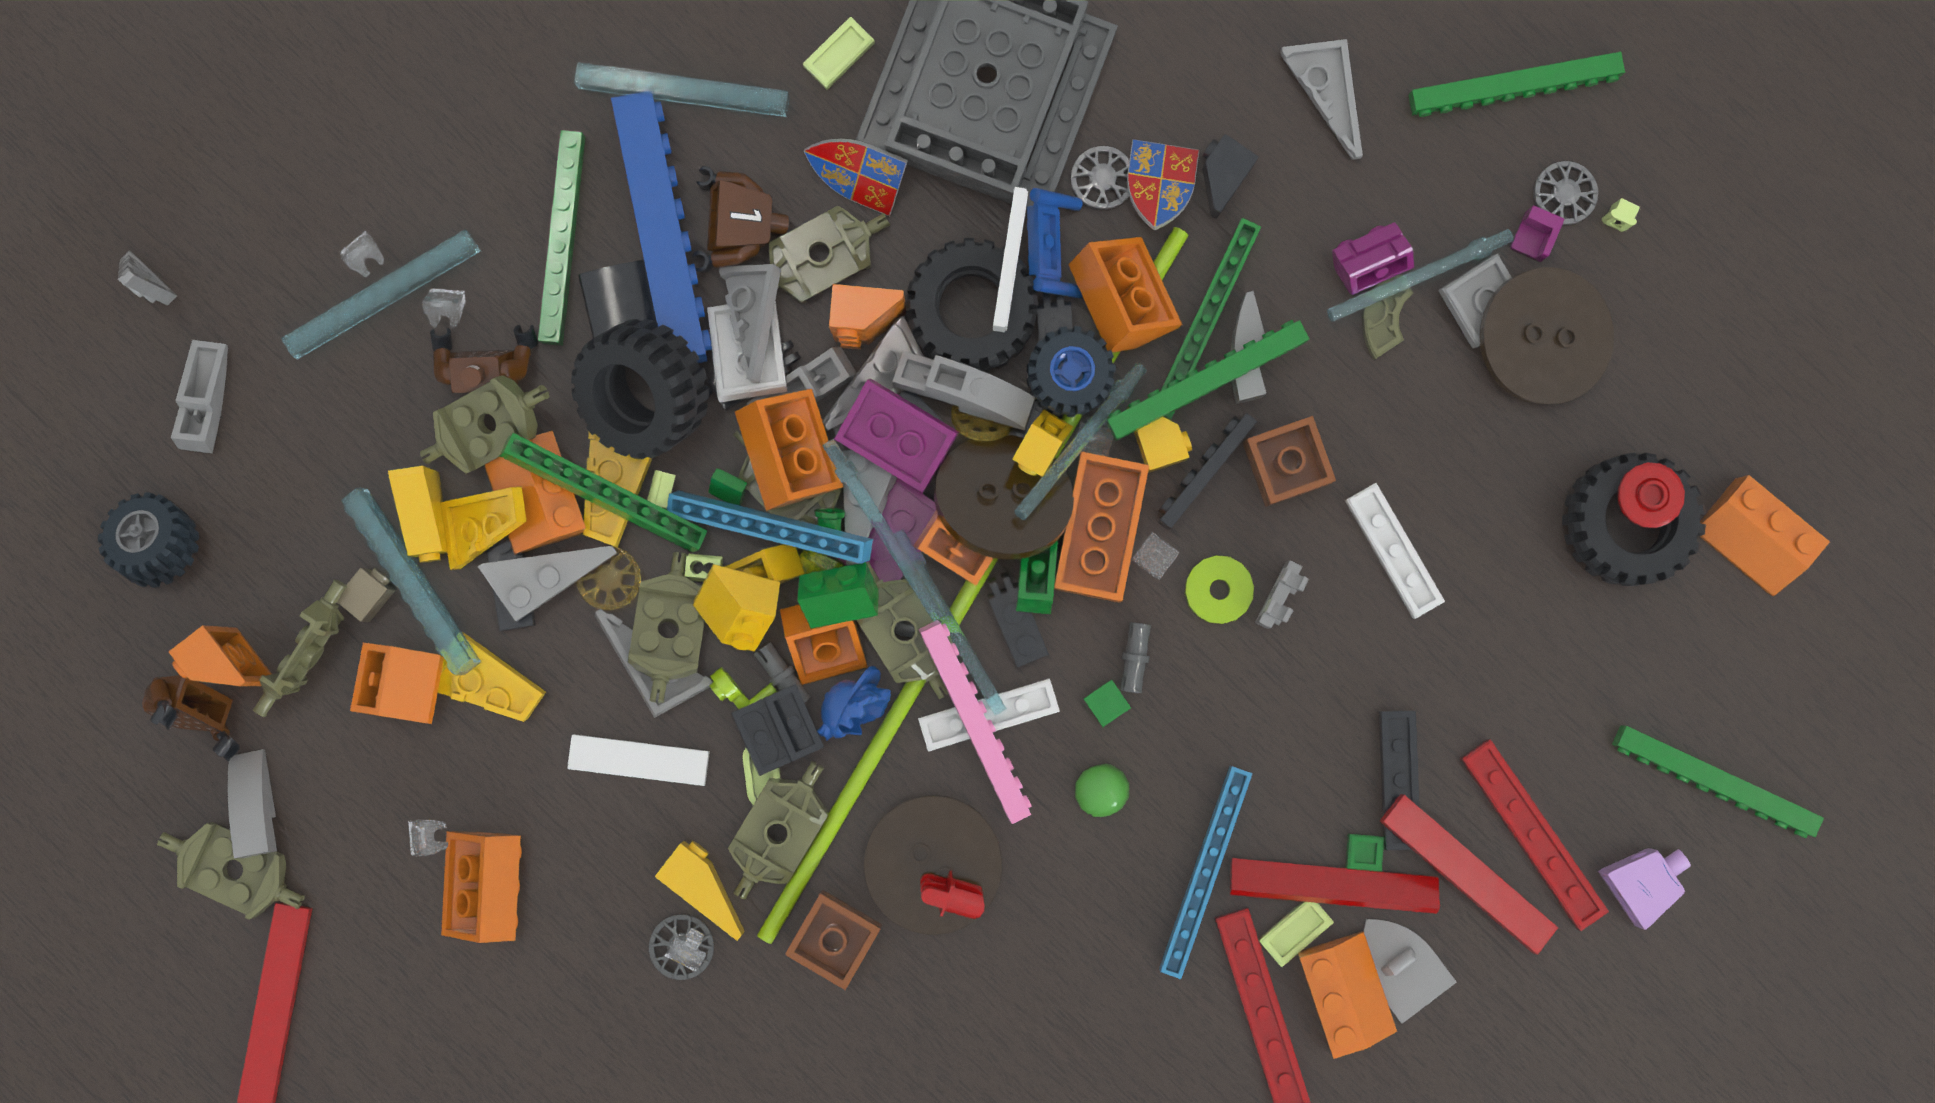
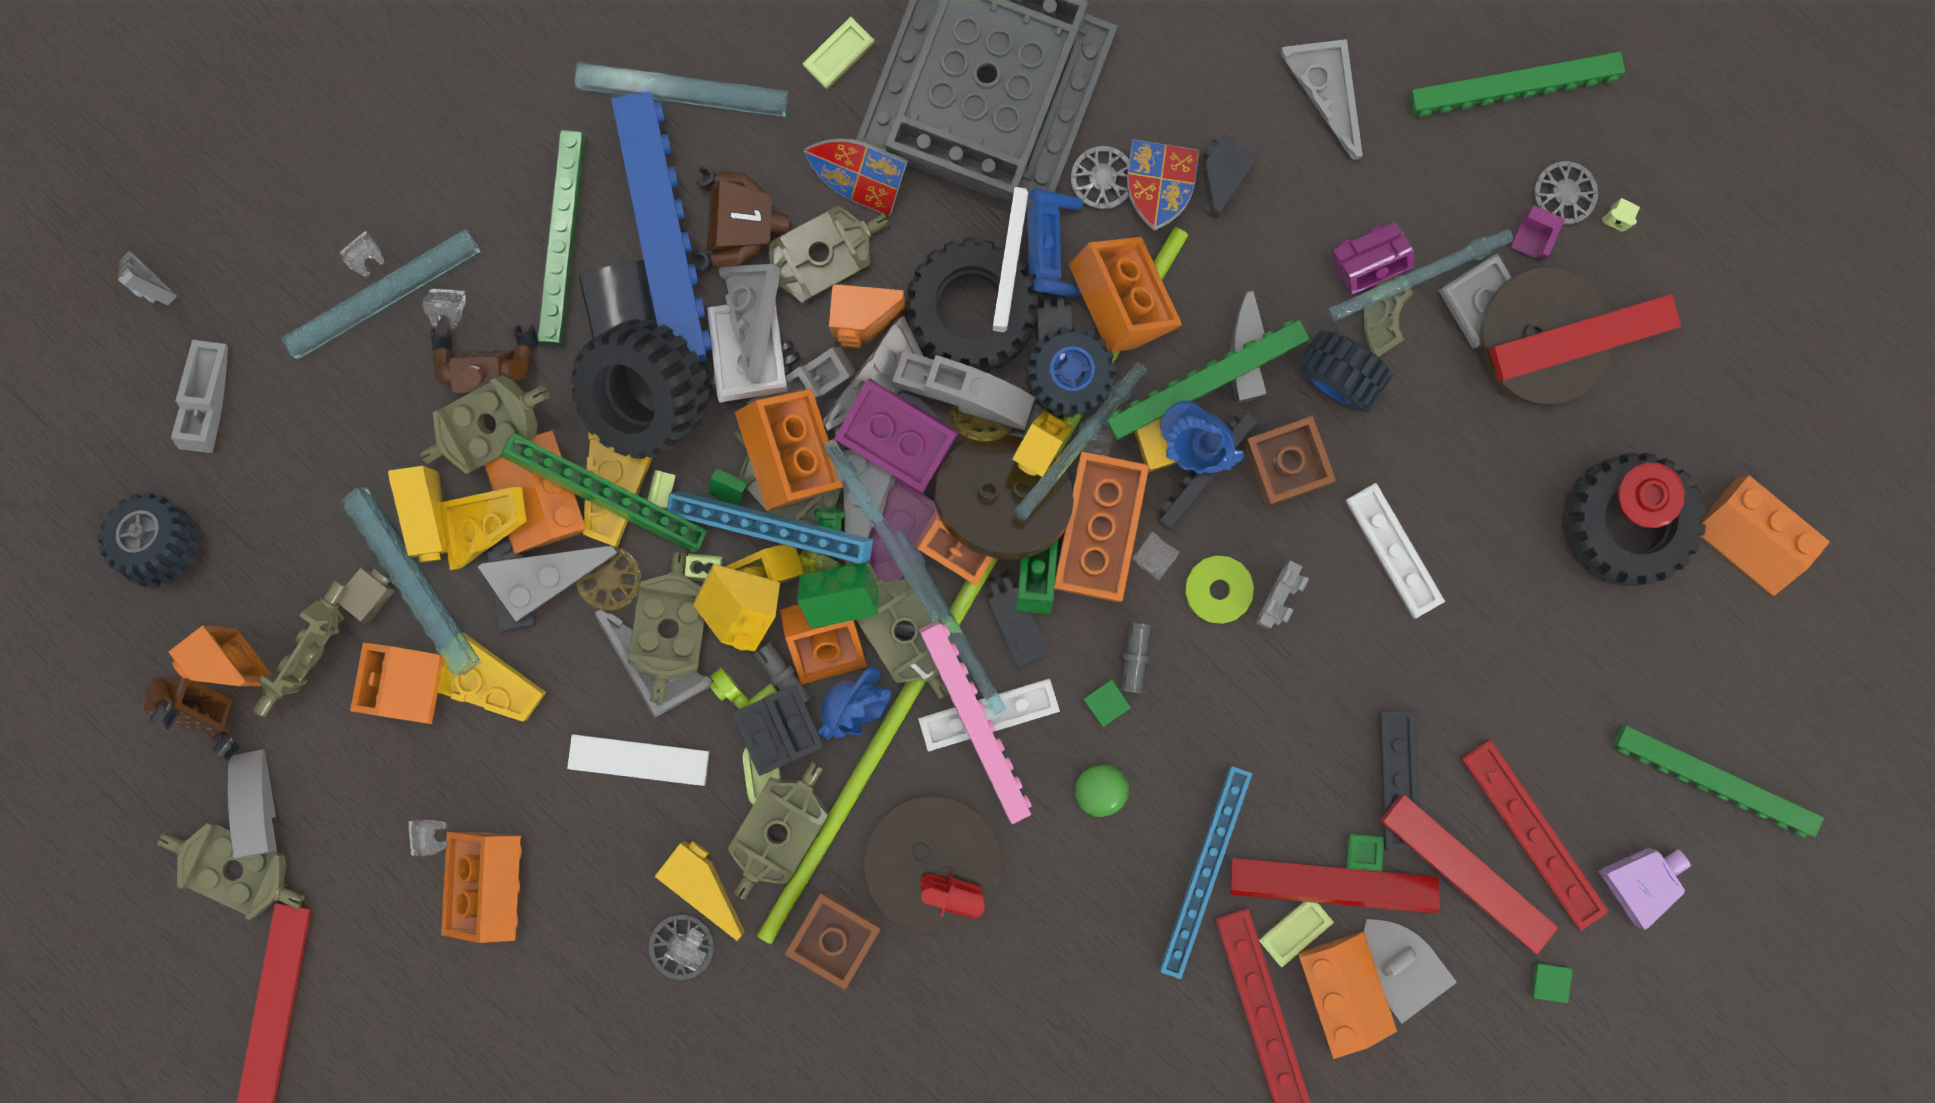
(1198, 439): none -> blue hair
(1213, 303): green piece -> none
(1344, 371): none -> black wheel
(1551, 982): none -> green tile
(1584, 337): none -> red tile

